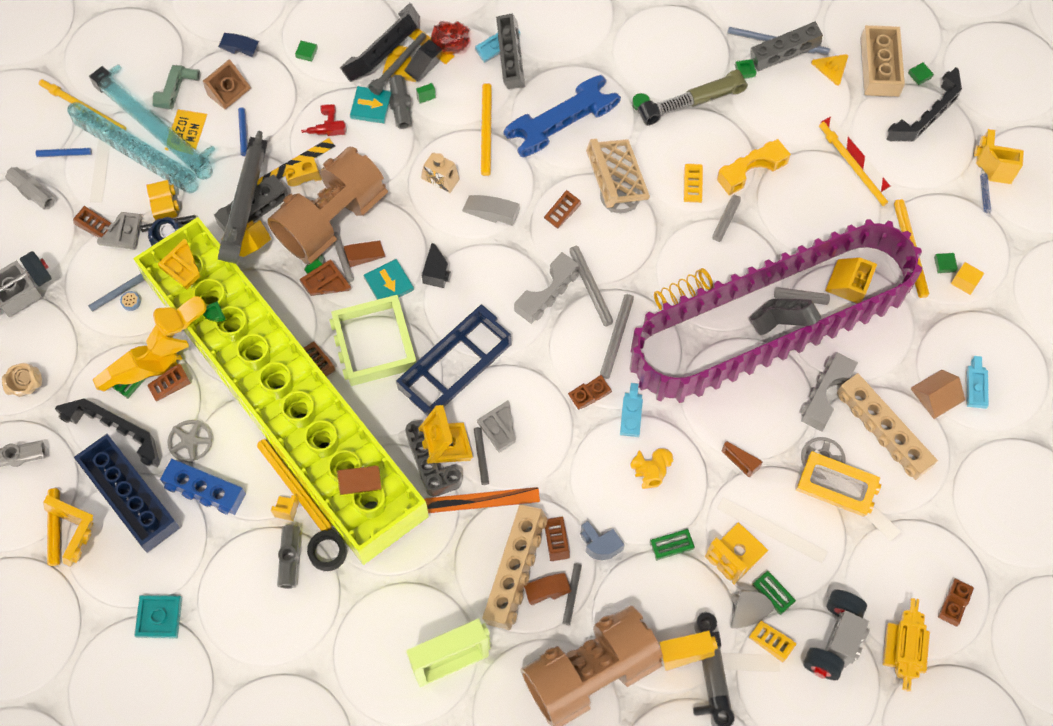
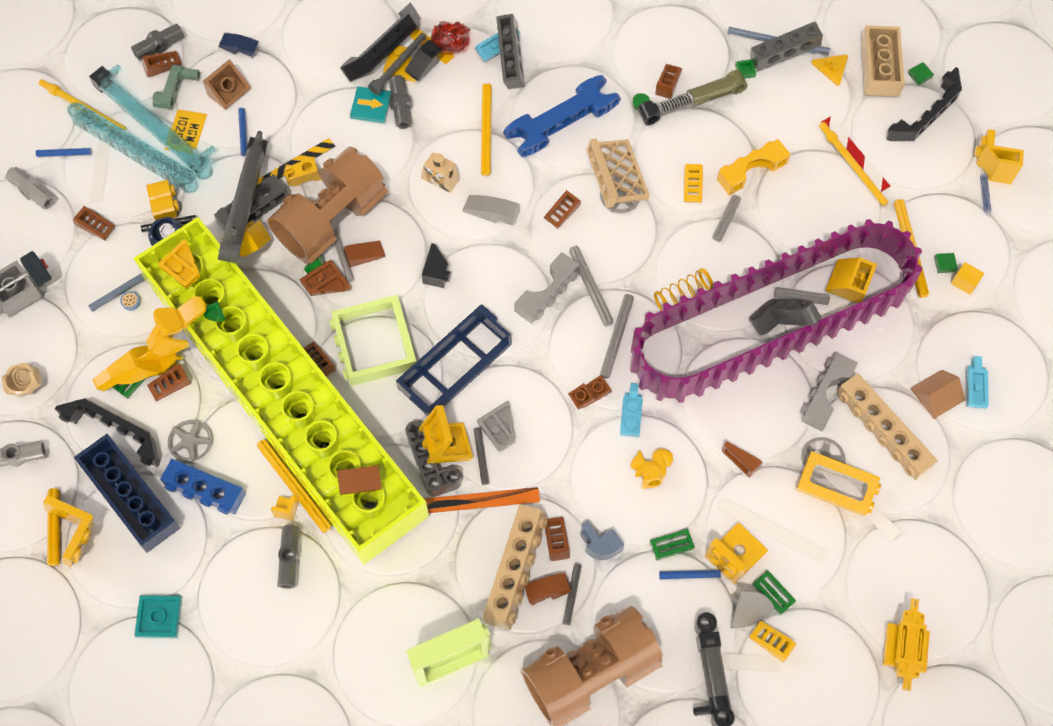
(122, 232): light grey wing -> none
(152, 68): none -> dark orange slope
(157, 41): none -> dark grey piece
(306, 51): green tile -> none
(319, 537): black tyre -> none
(330, 126): red piece -> none
(388, 280): teal tile -> none
(425, 93): green tile -> none
(667, 82): none -> dark orange slope
(687, 649): yellow slope -> none
(692, 574): none -> blue bar
(845, 637): brick -> none
(956, 602): dark orange slope -> none

